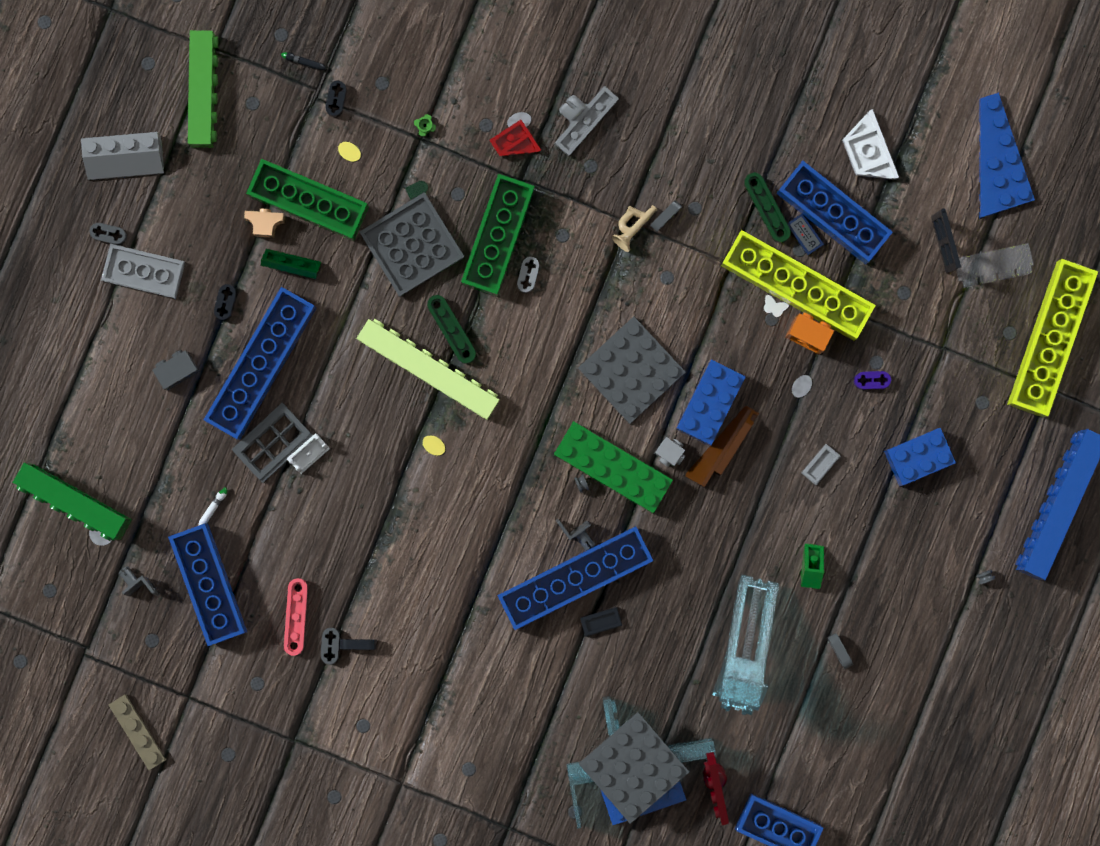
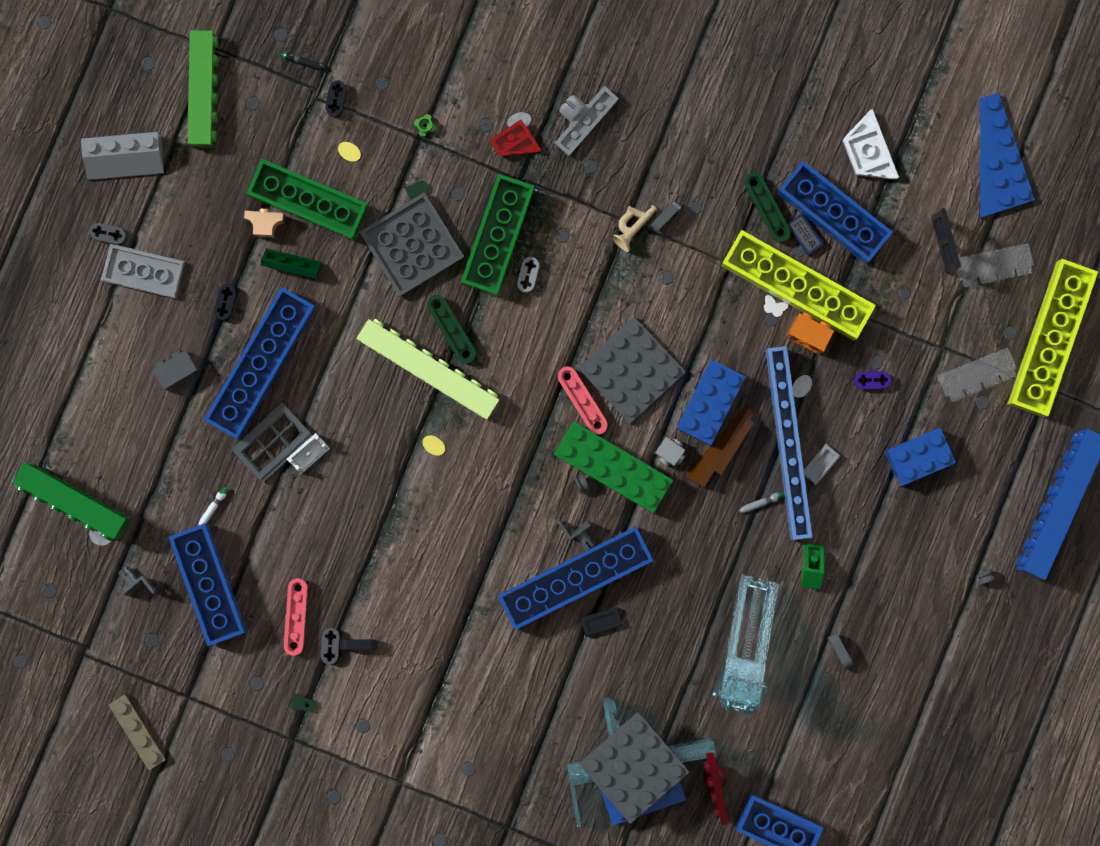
(298, 703): none -> clear green piece
(582, 400): none -> coral plate
(762, 502): none -> light grey piece
(788, 443): none -> medium blue brick
(972, 374): none -> clear windscreen

